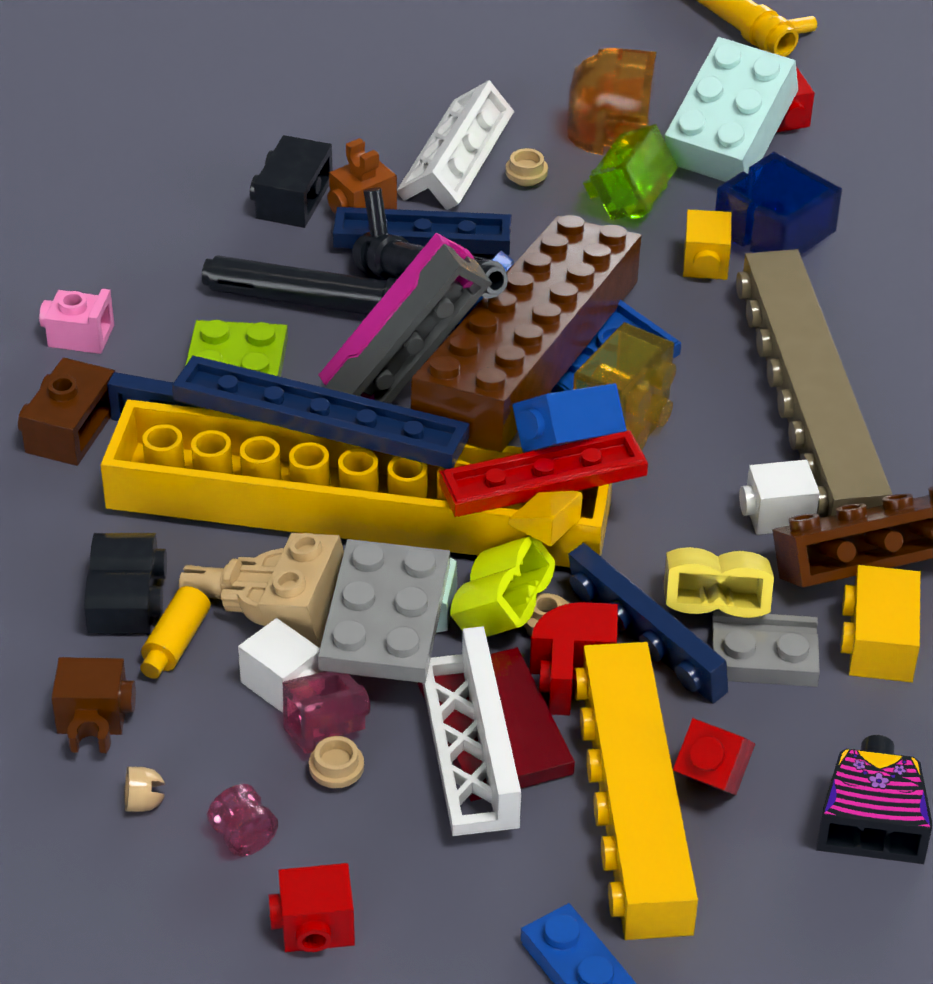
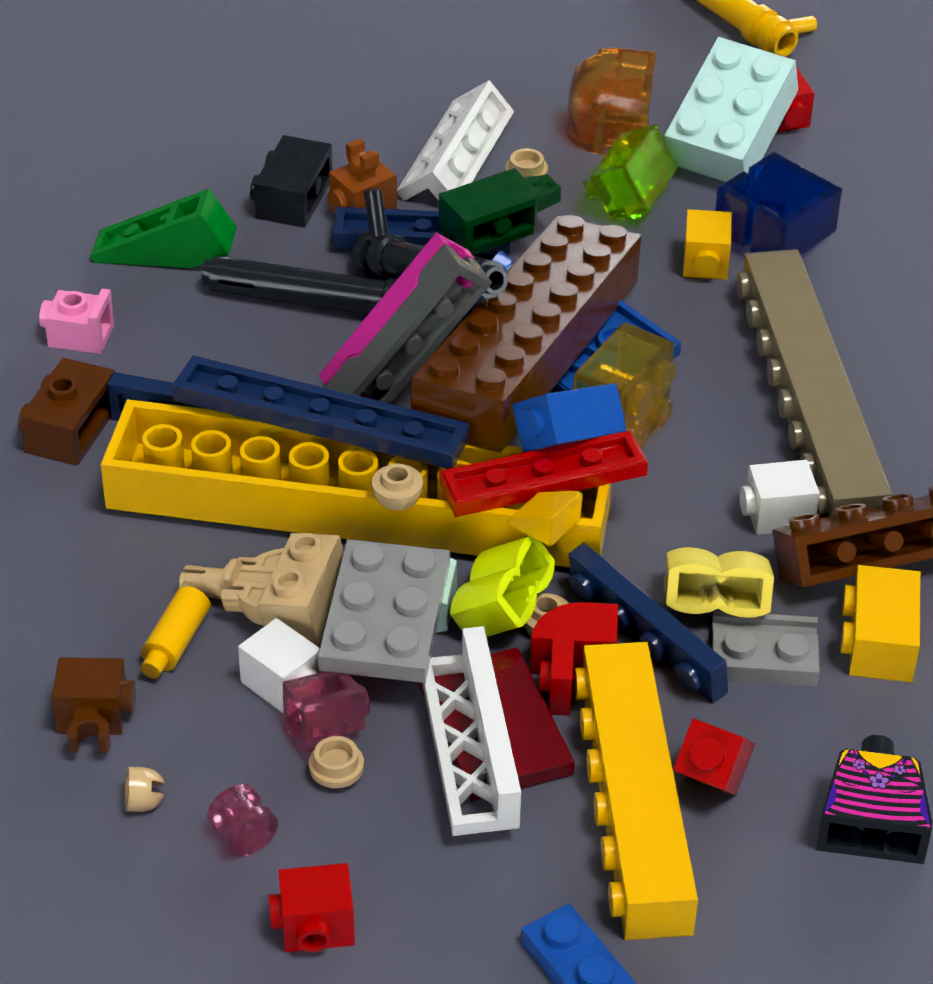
(123, 583): black brick -> none
(170, 235): none -> green slope
(241, 344): lime plate -> none
(397, 486): none -> tan plate
(495, 209): none -> dark green hinge

